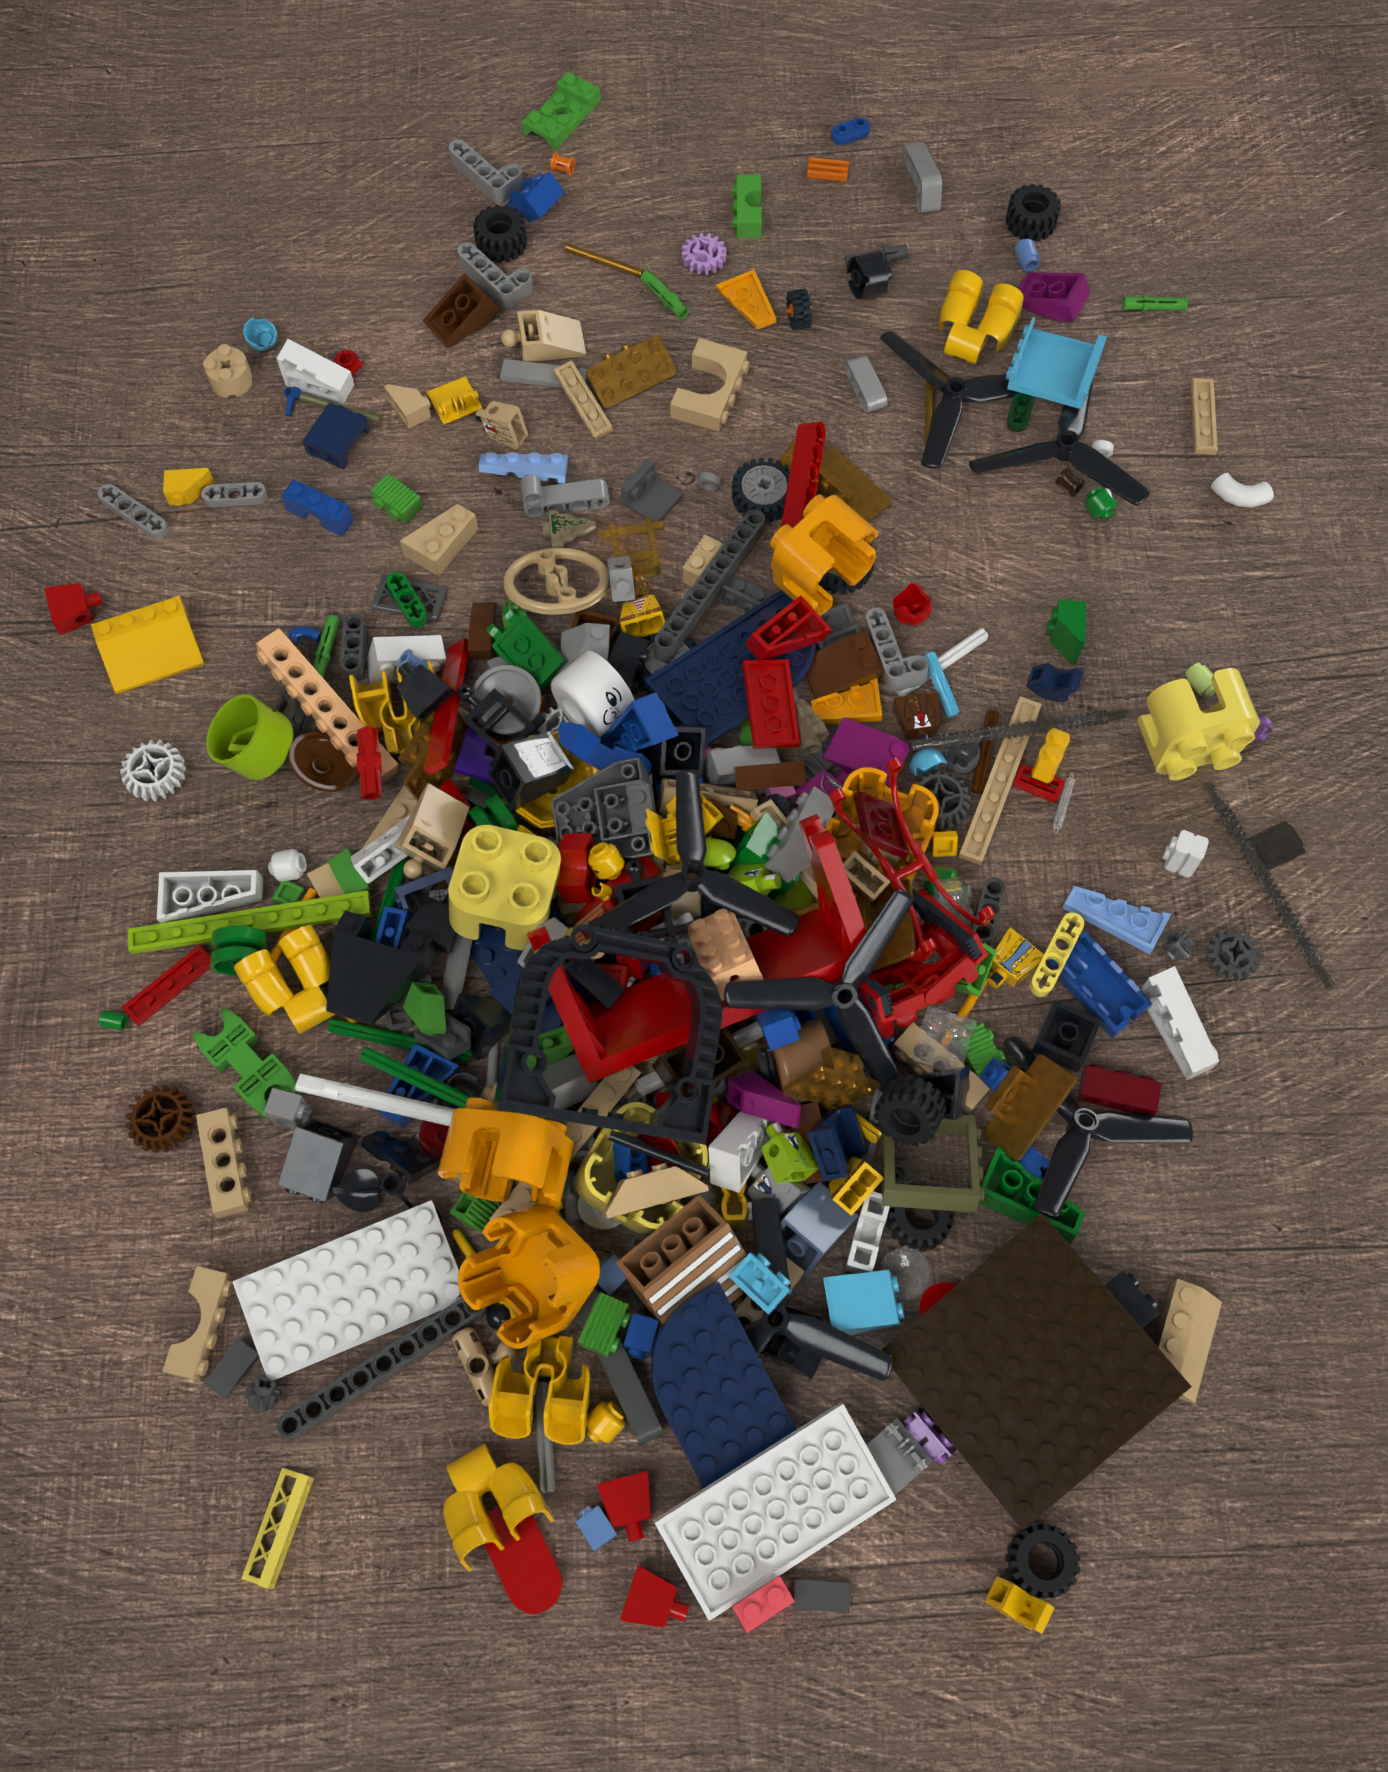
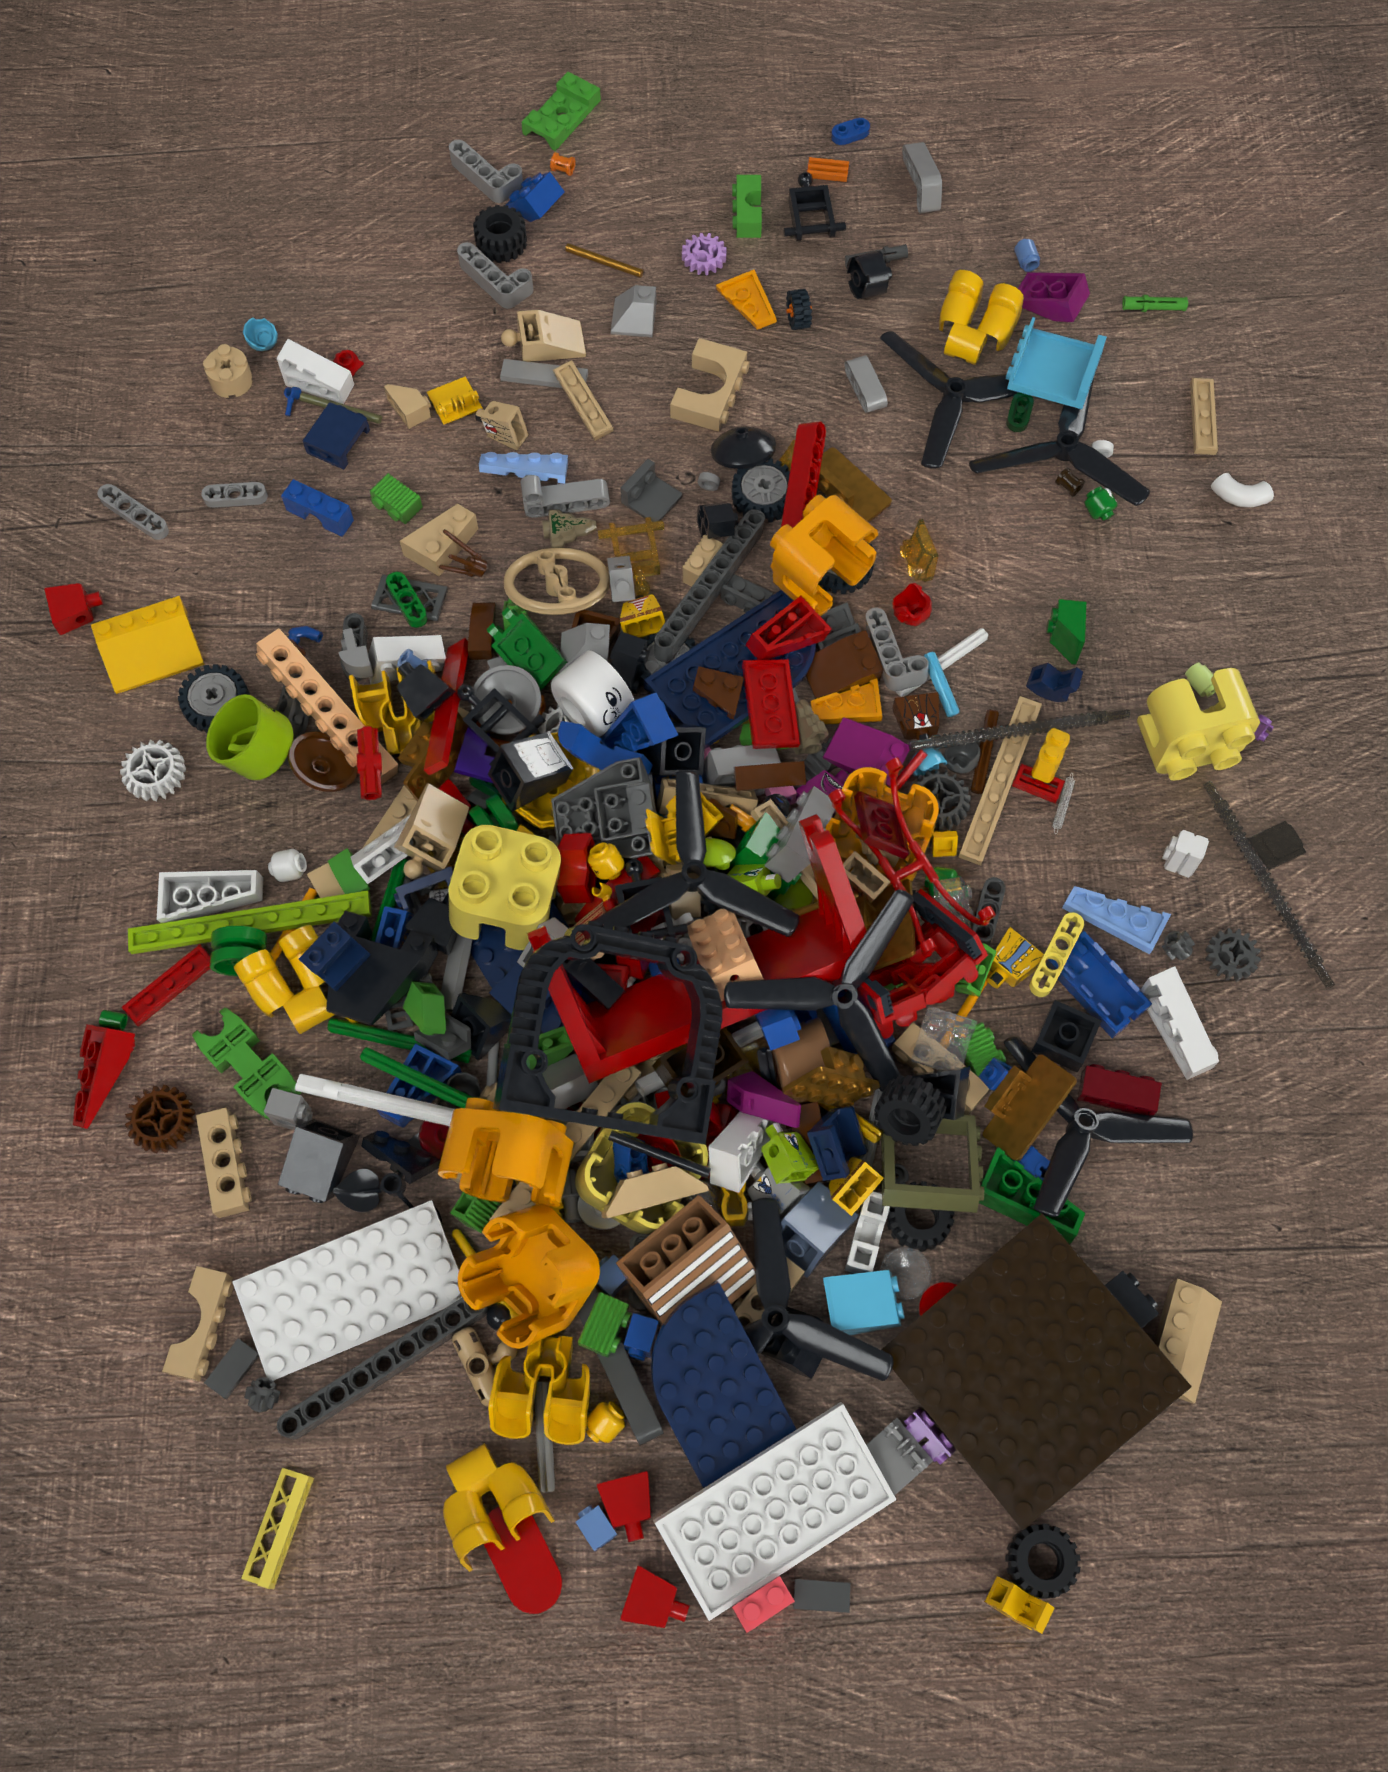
(104, 1057): none -> red wedge
(185, 485): yellow slope -> none
(208, 692): none -> wheel
(288, 893): bright green tile -> none
(322, 655): bright green pin -> none
(334, 956): none -> dark blue panel
(355, 658): none -> light grey brick
(461, 312): reddish brown slope -> none
(473, 565): none -> reddish brown plant
(630, 371): pearl gold bracket -> none
(635, 312): none -> light grey slope
(669, 299): bright green pin -> none
(716, 520): none -> black brick
(719, 689): none -> reddish brown wing
(743, 447): none -> black dish
(760, 1282): medium azure bracket -> none
(811, 199): none -> black piece
(910, 768): none -> red bar
(920, 553): none -> clear yellow slope
(929, 409): pearl gold bar -> none
(1033, 212): black tyre -> none

